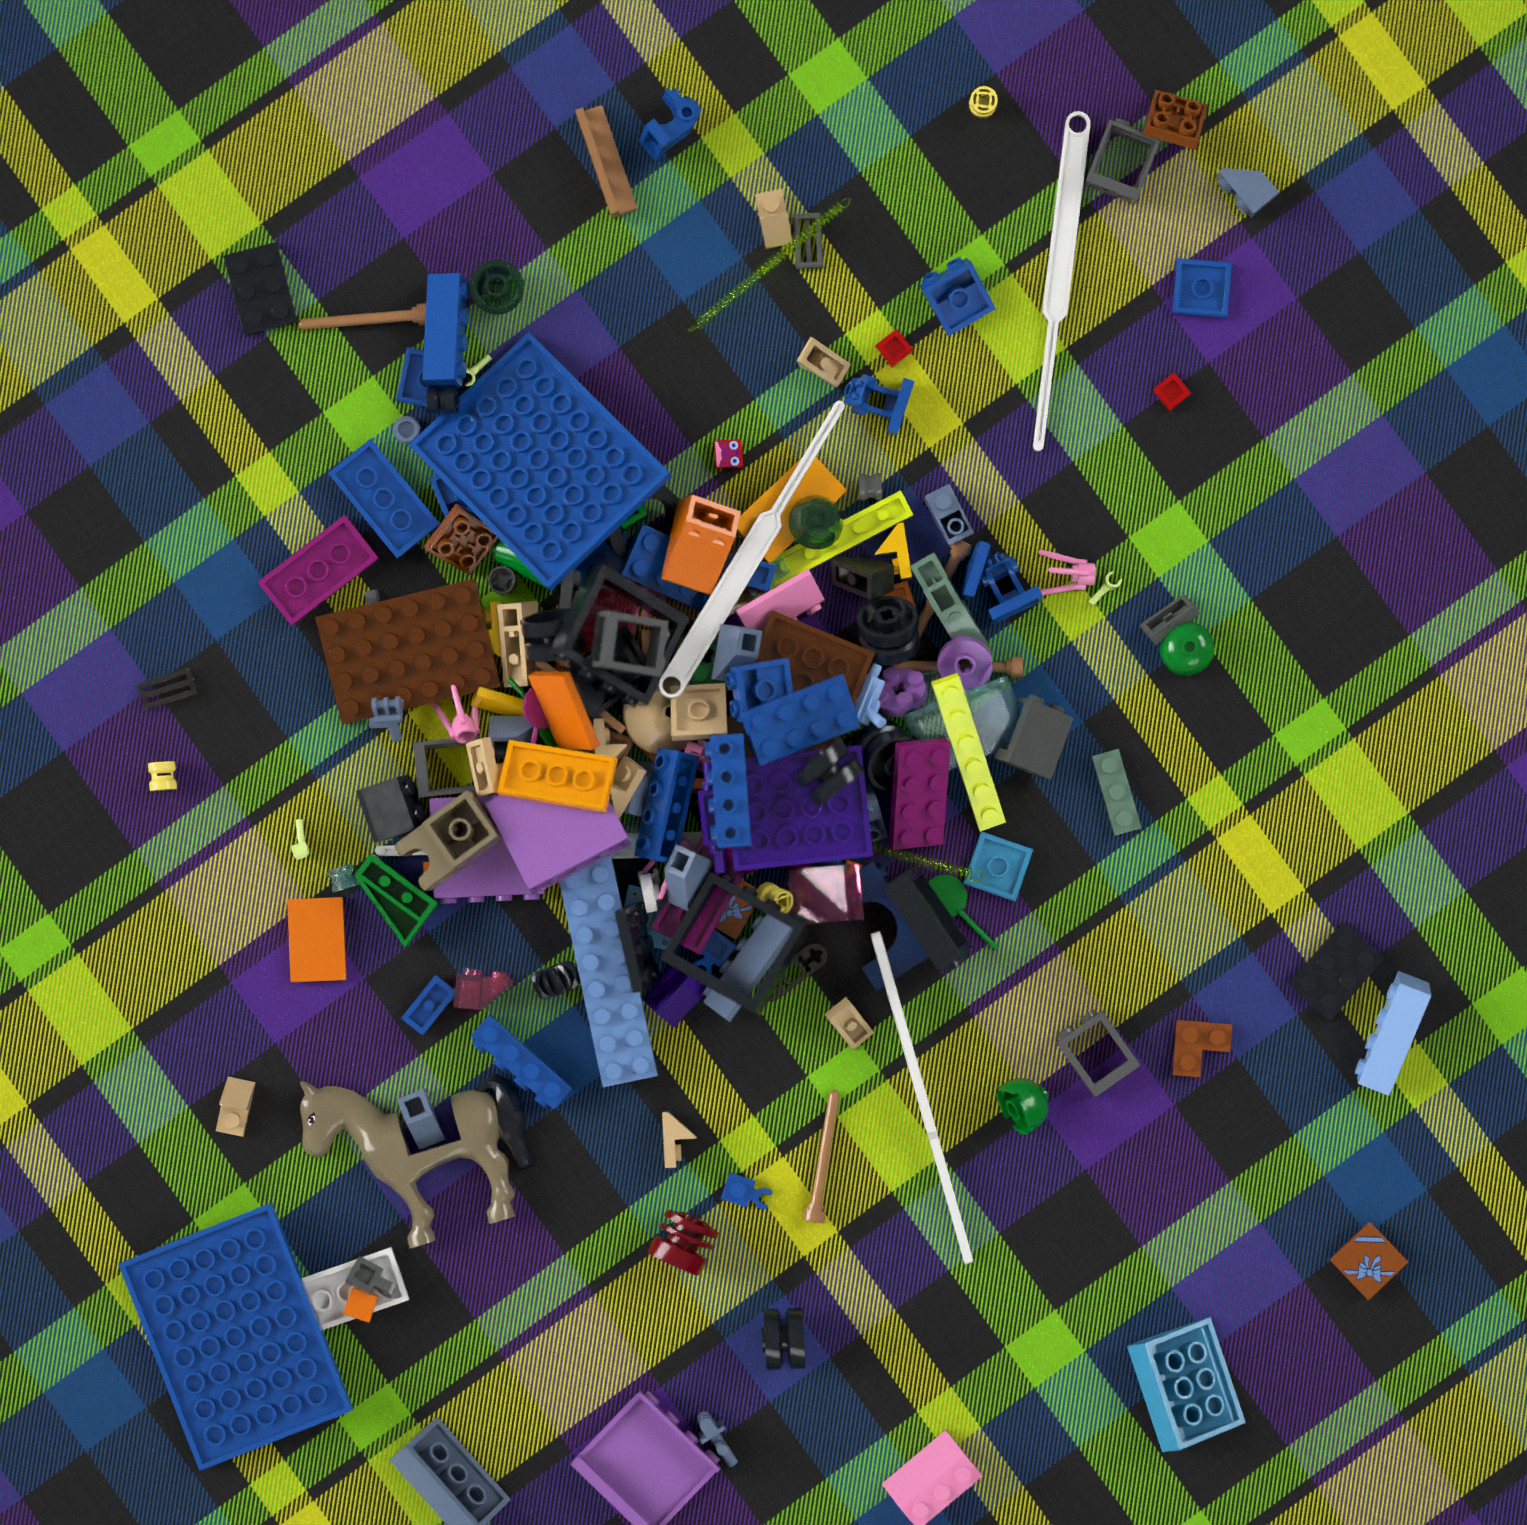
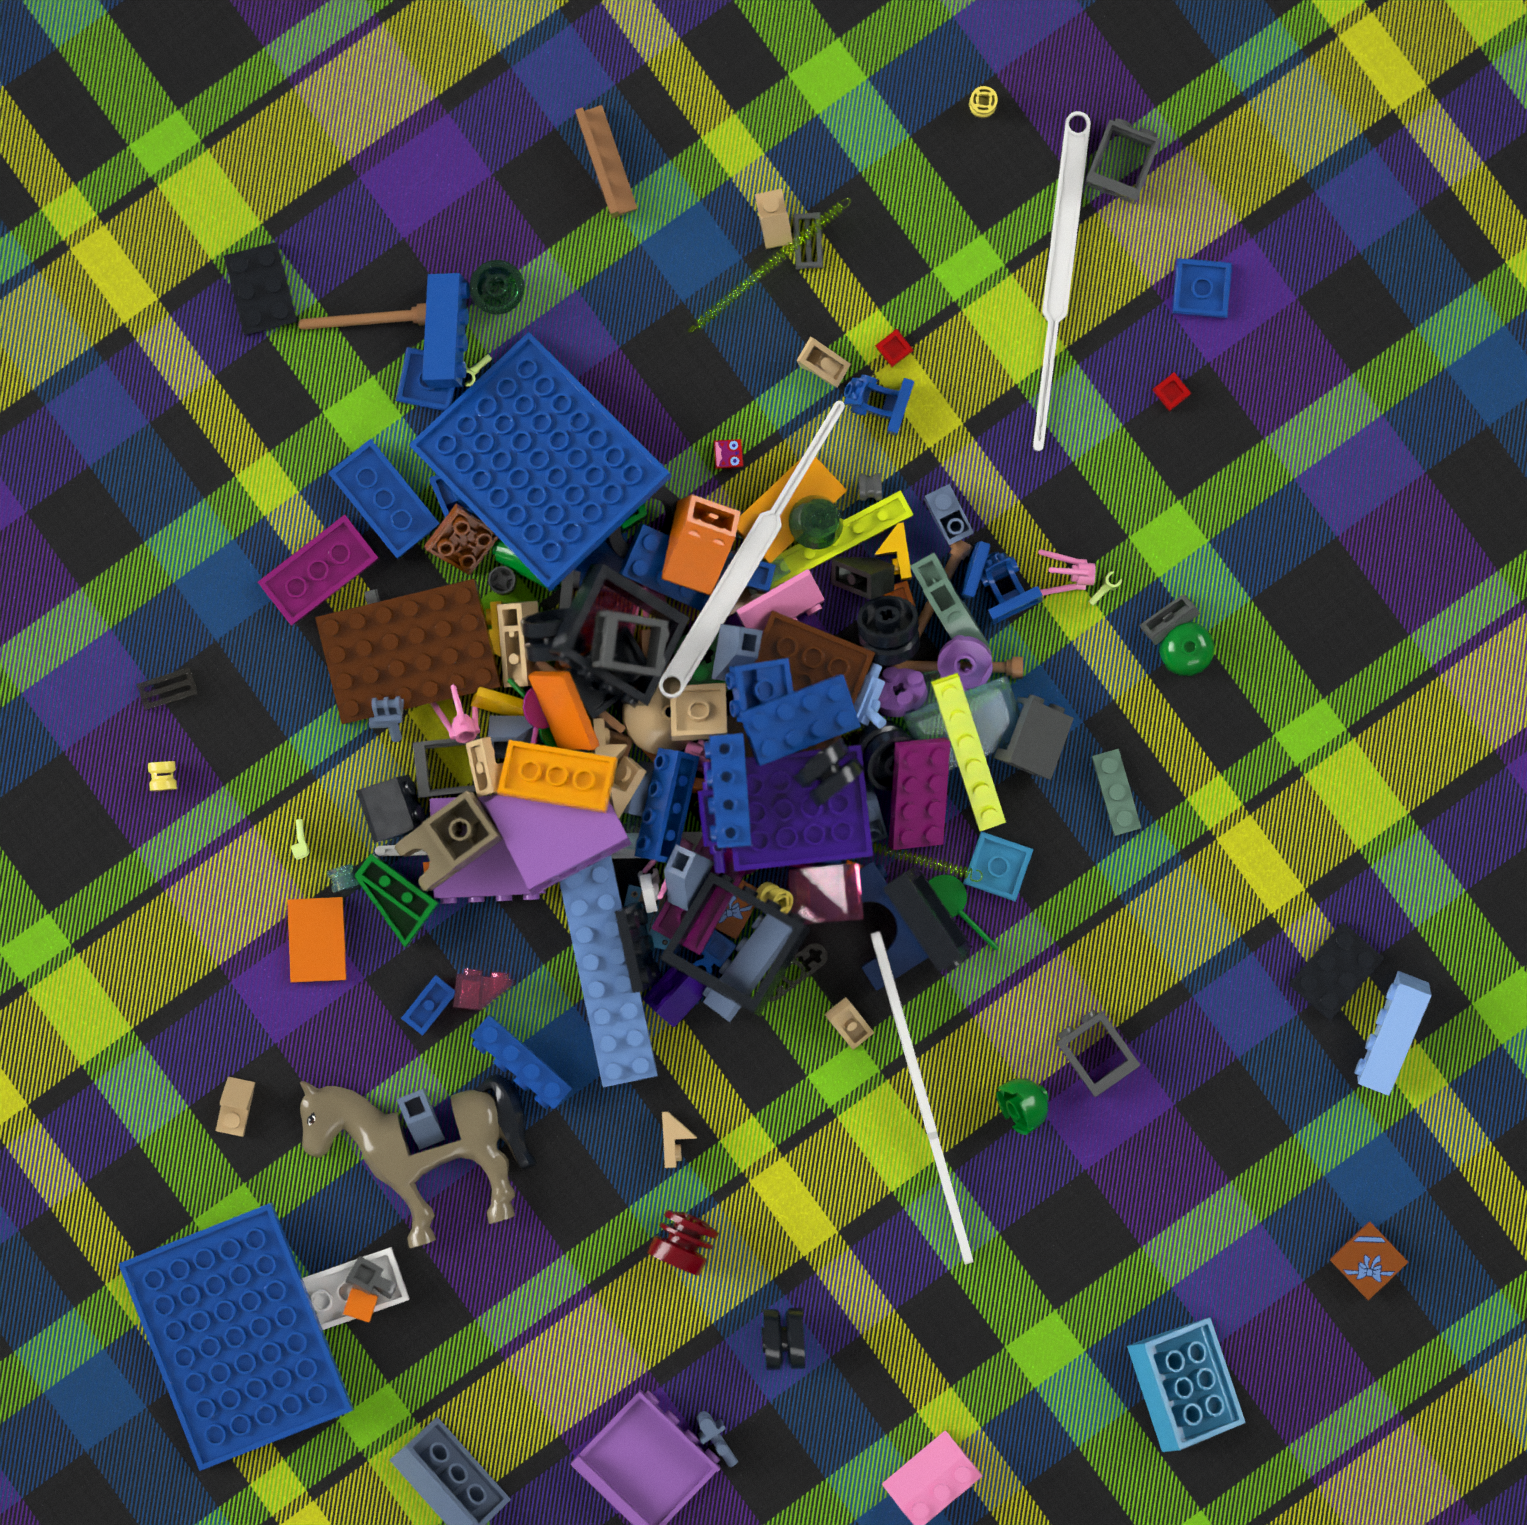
(406, 429): sand blue tile -> none
(443, 400): black wheel -> none
(556, 979): black gear -> none
(661, 137): blue tile -> none
(740, 1191): blue plate -> none
(815, 1210): medium nougat piece -> none
(956, 295): blue plate -> none
(1175, 119): dark orange tile -> none
(1191, 1039): dark orange plate -> none
(1248, 187): sand blue slope -> none

